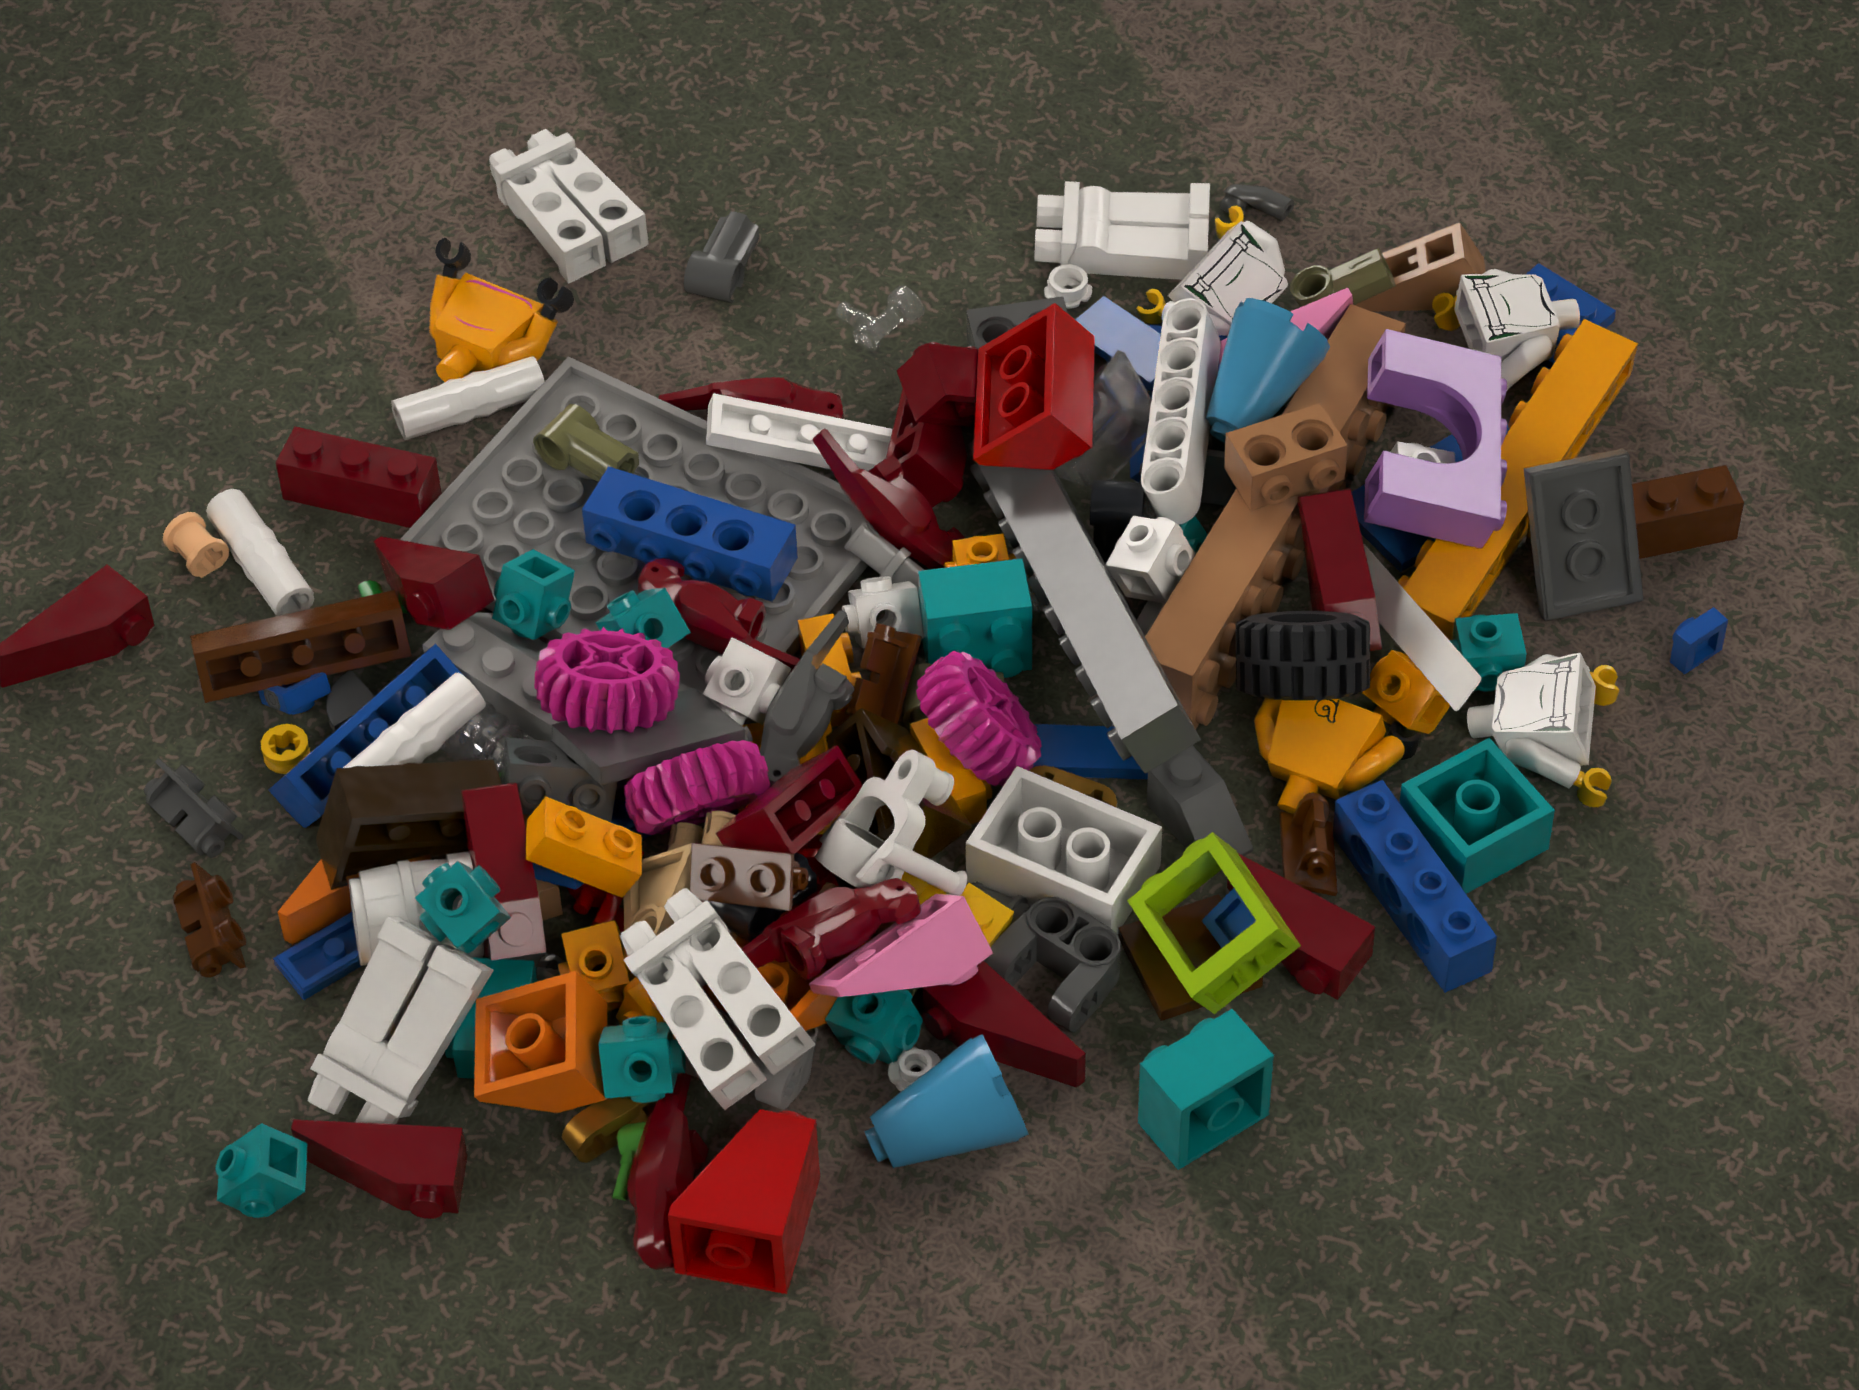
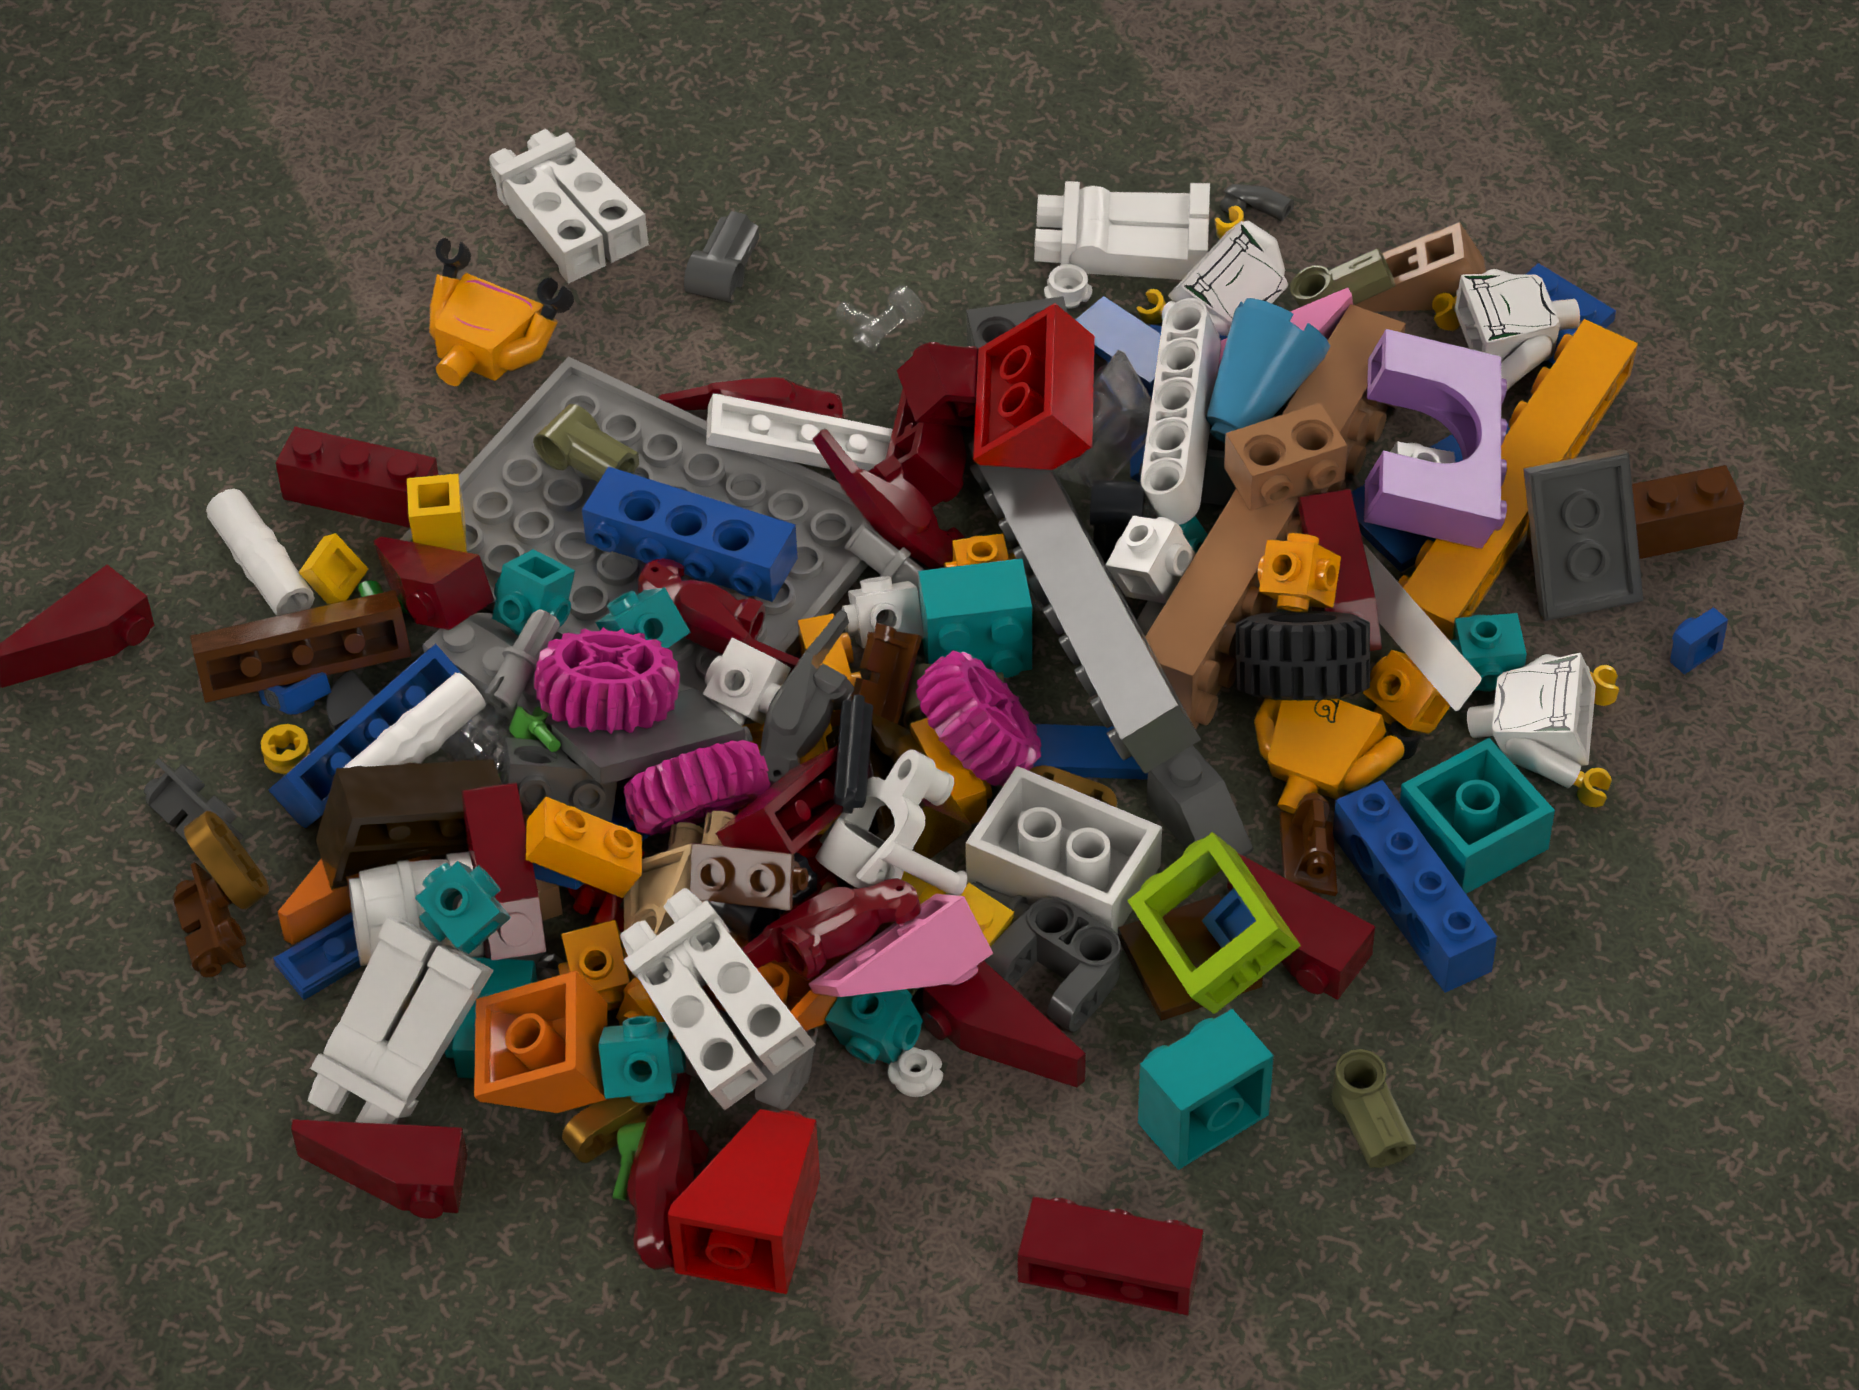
(195, 544): light nougat bush -> none
(226, 860): none -> pearl gold beam
(261, 1171): teal brick -> none
(333, 569): none -> yellow plate
(437, 511): none -> yellow brick
(467, 398): white axle -> none
(521, 661): none -> light grey axle
(533, 727): none -> bright green hand
(853, 754): none -> black axle
(948, 1110): dark azure cone -> none
(1110, 1255): none -> dark red brick
(1299, 573): none -> light orange brick
(1371, 1110): none -> olive piece

